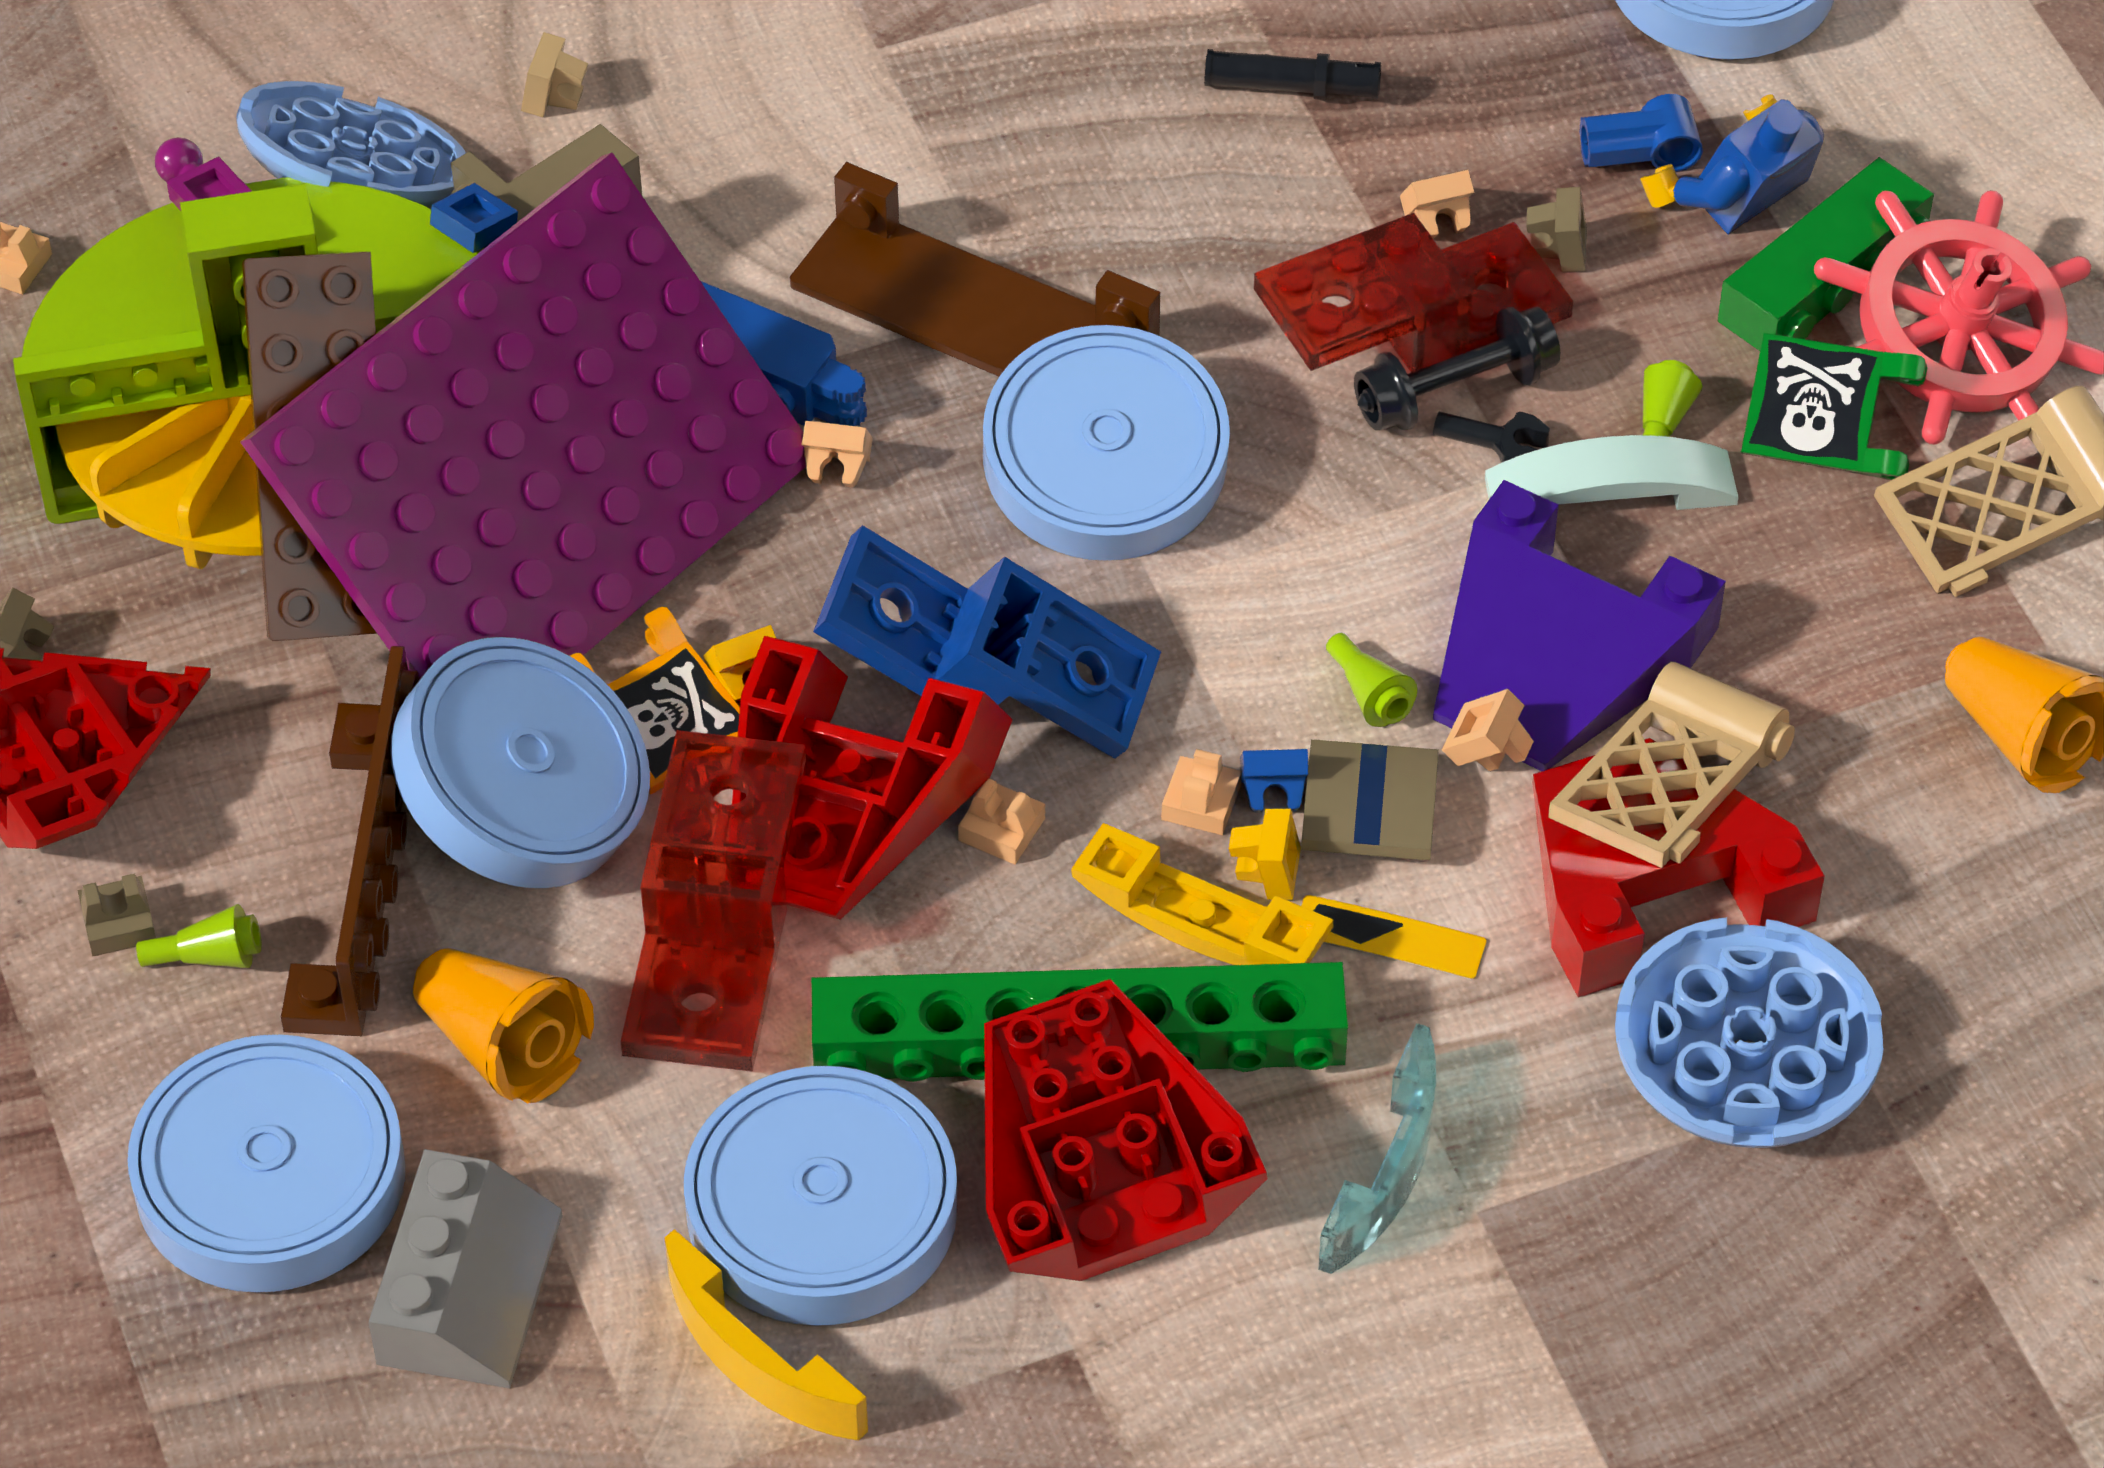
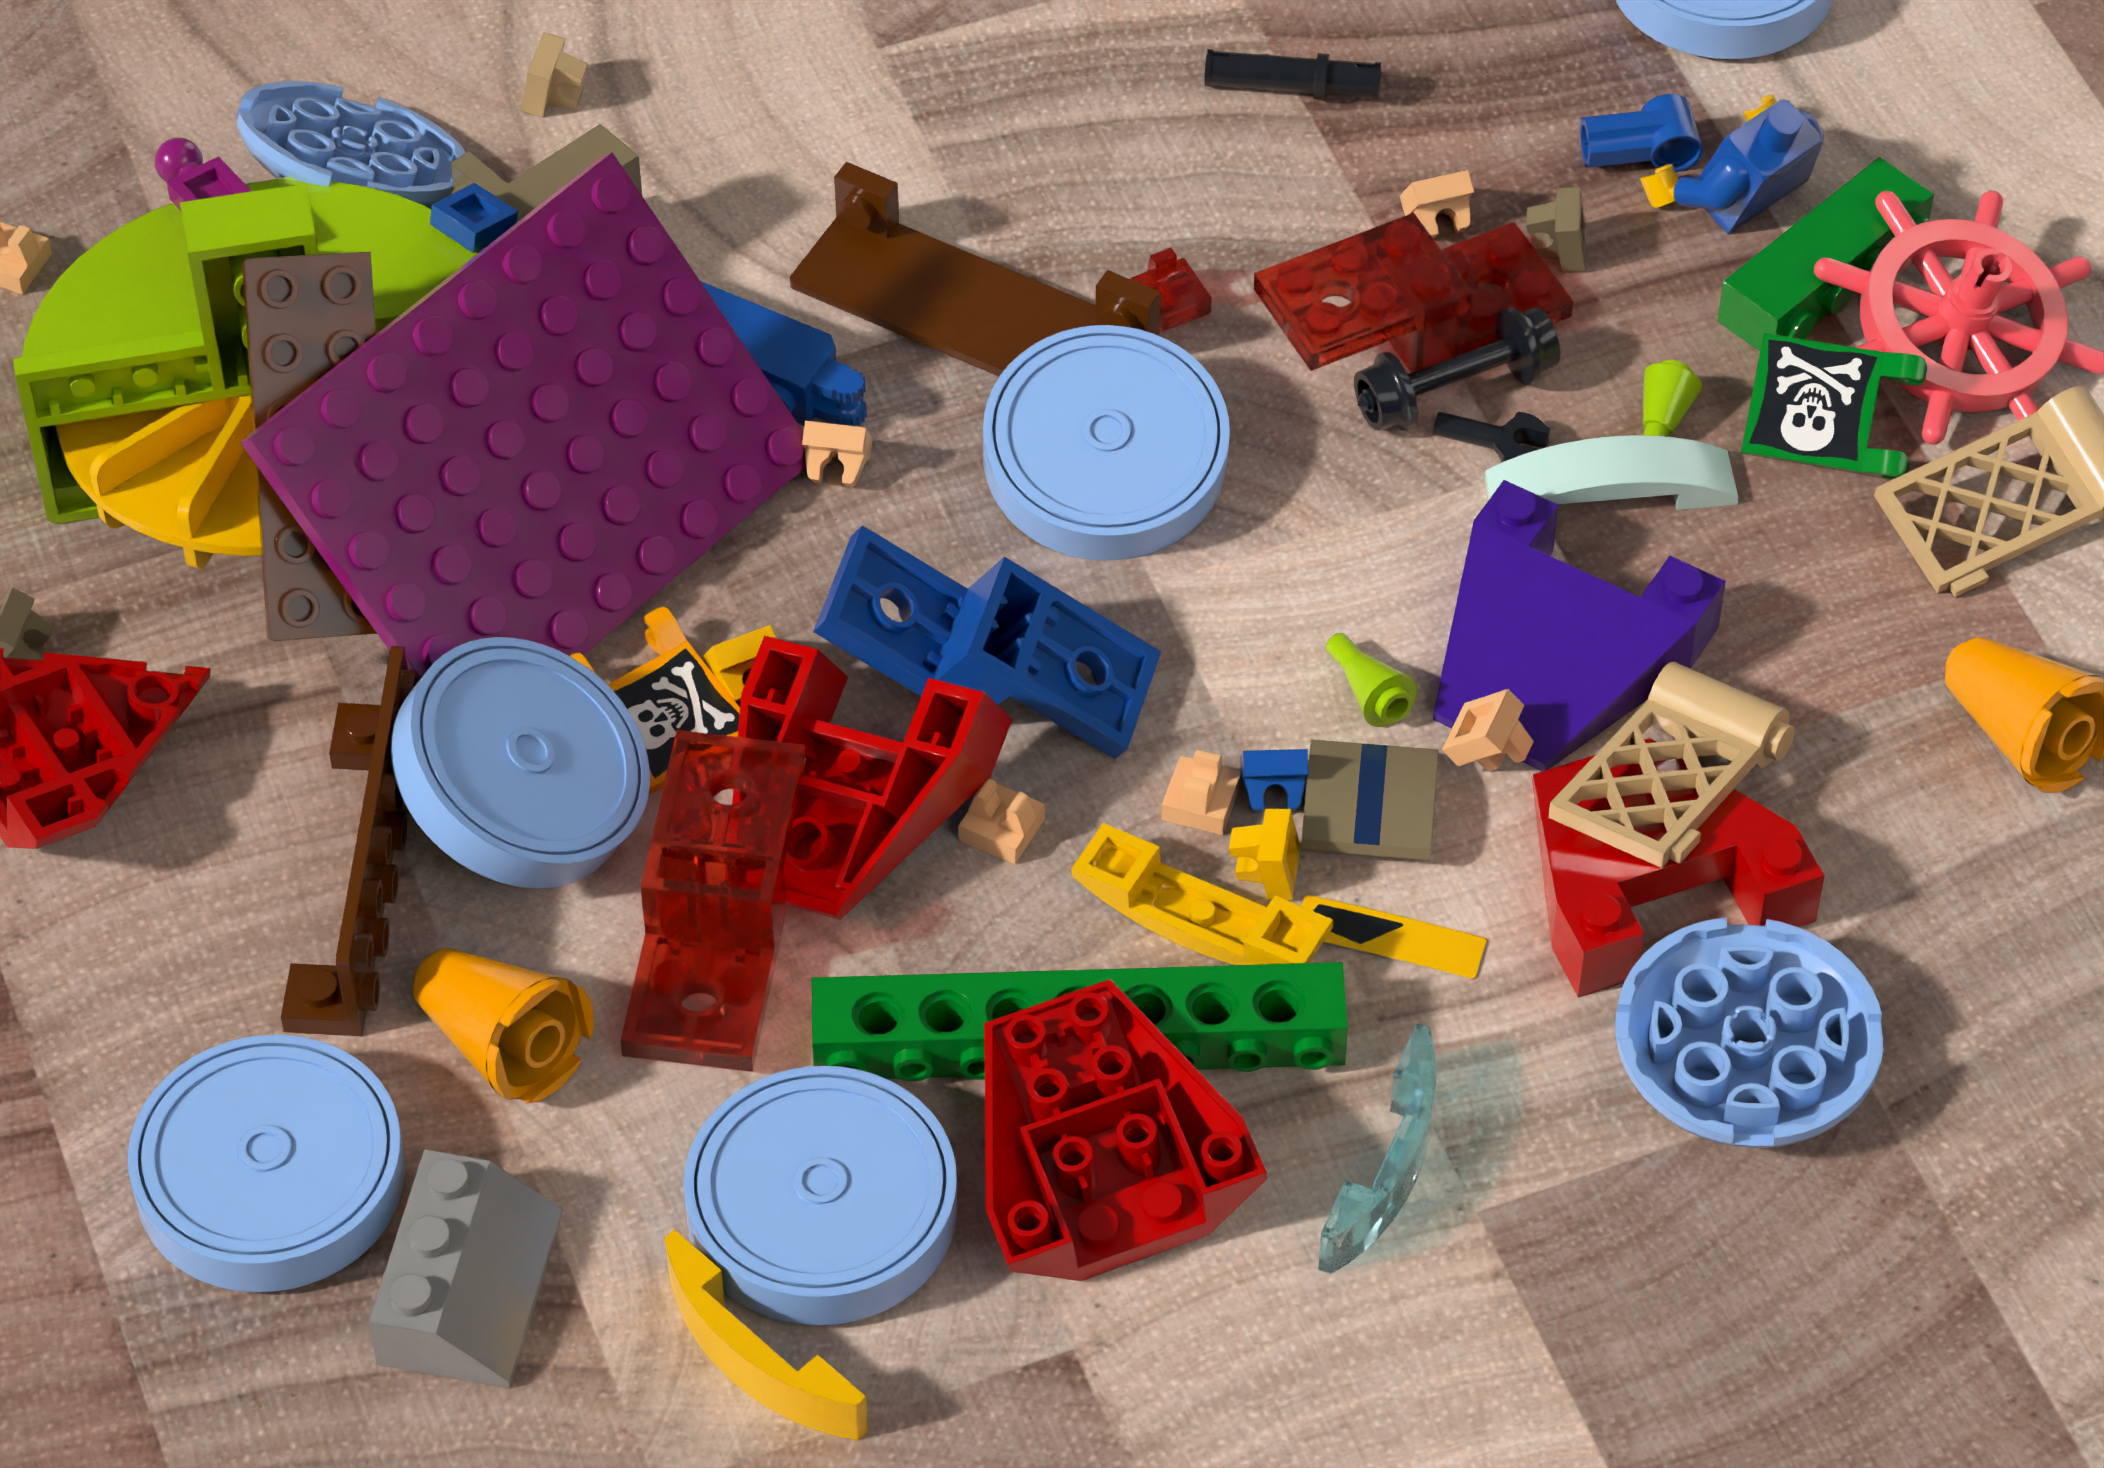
(116, 914): dark tan tile -> none
(219, 940): lime cone -> none
(1182, 293): none -> clear red tile

